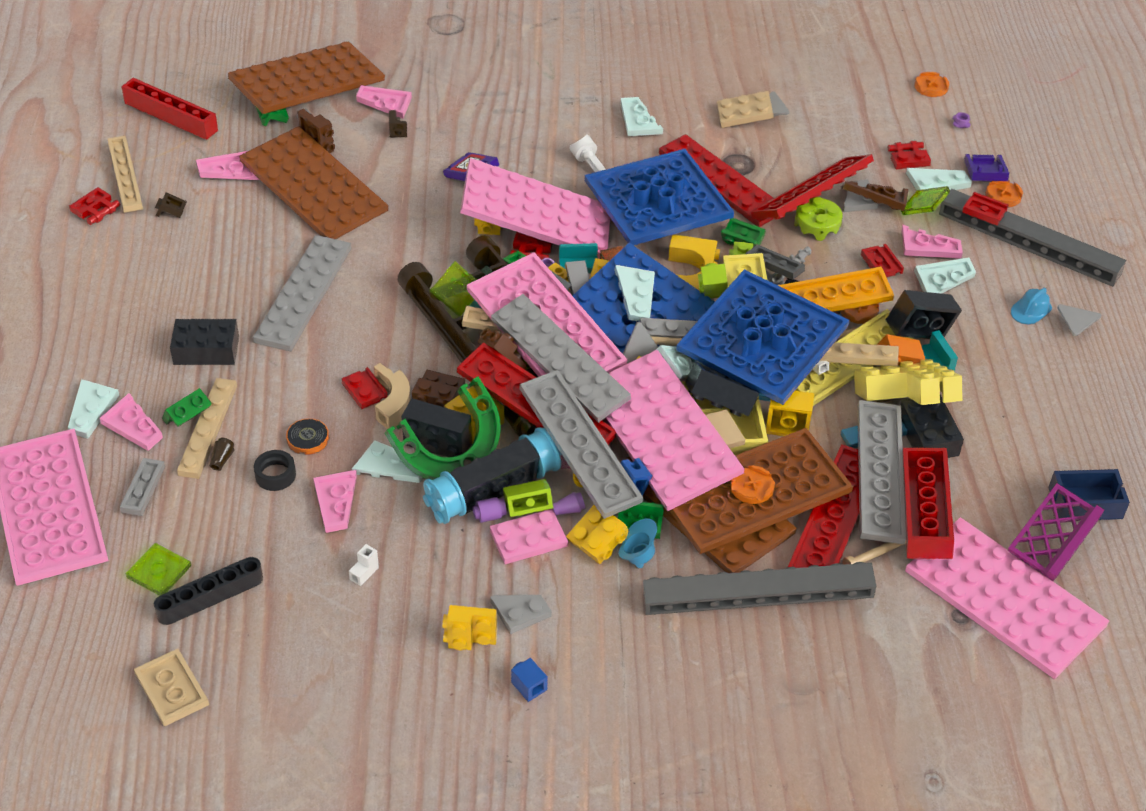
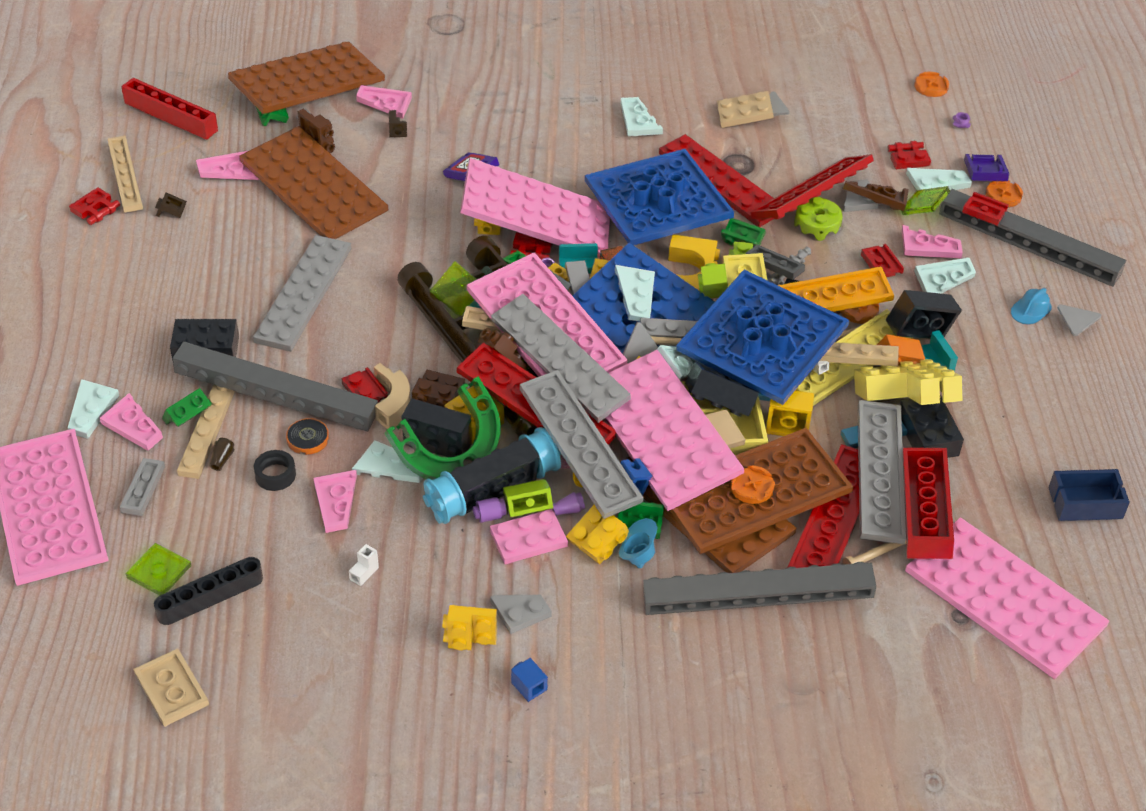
(275, 386): none -> dark grey brick
(585, 151): white piece -> none
(1067, 547): magenta fence -> none

